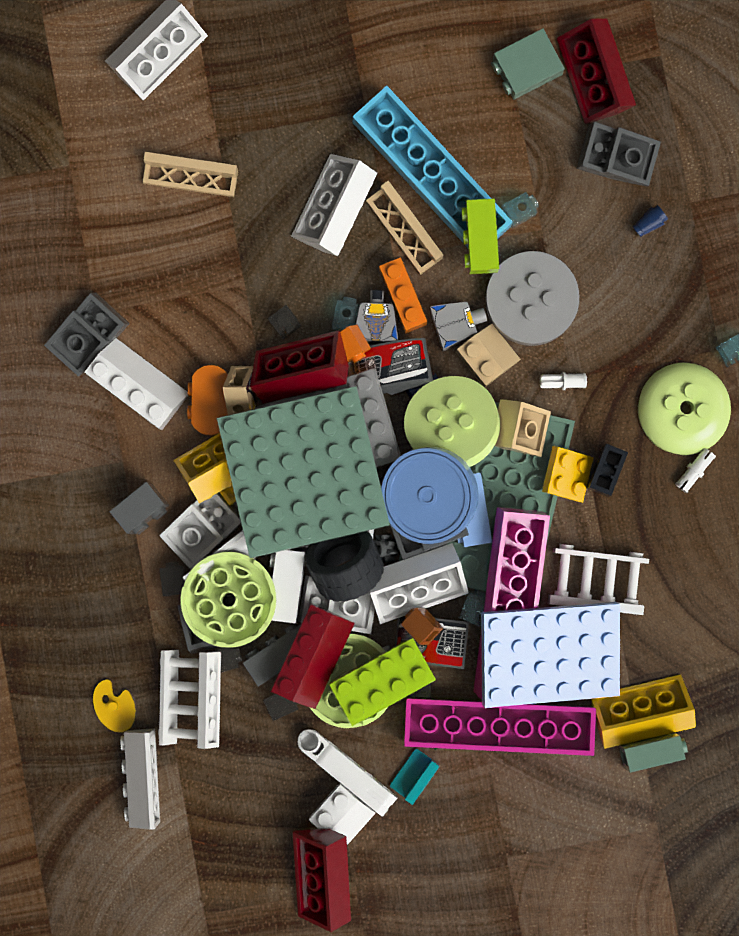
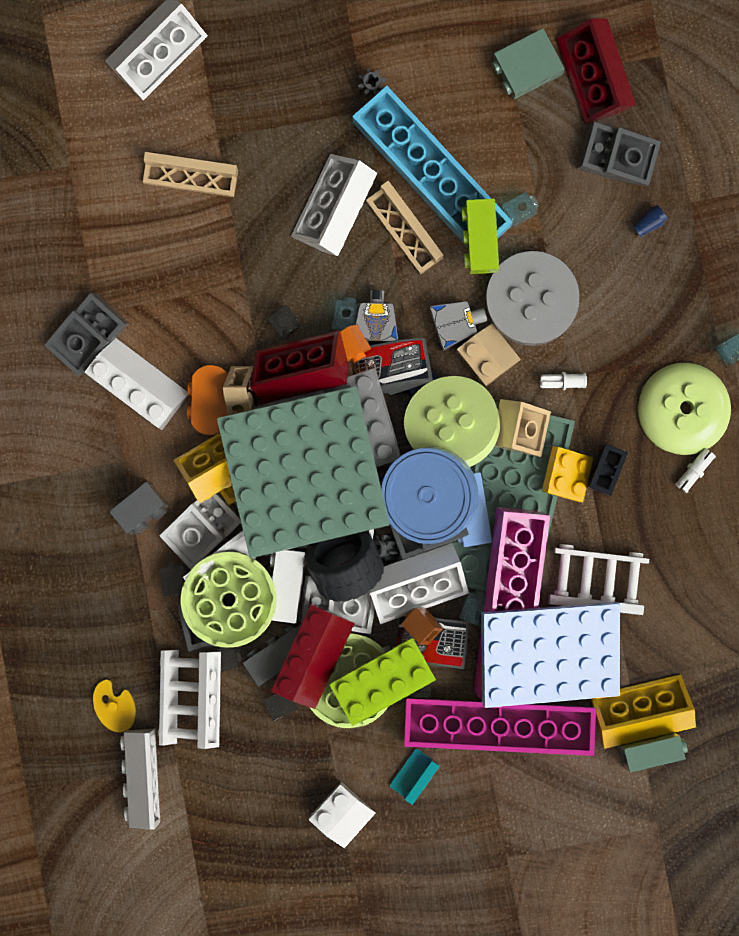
(322, 877): dark red slope -> none
(346, 771): white piece -> none
(376, 79): none -> dark grey gear
(403, 295): orange brick -> none

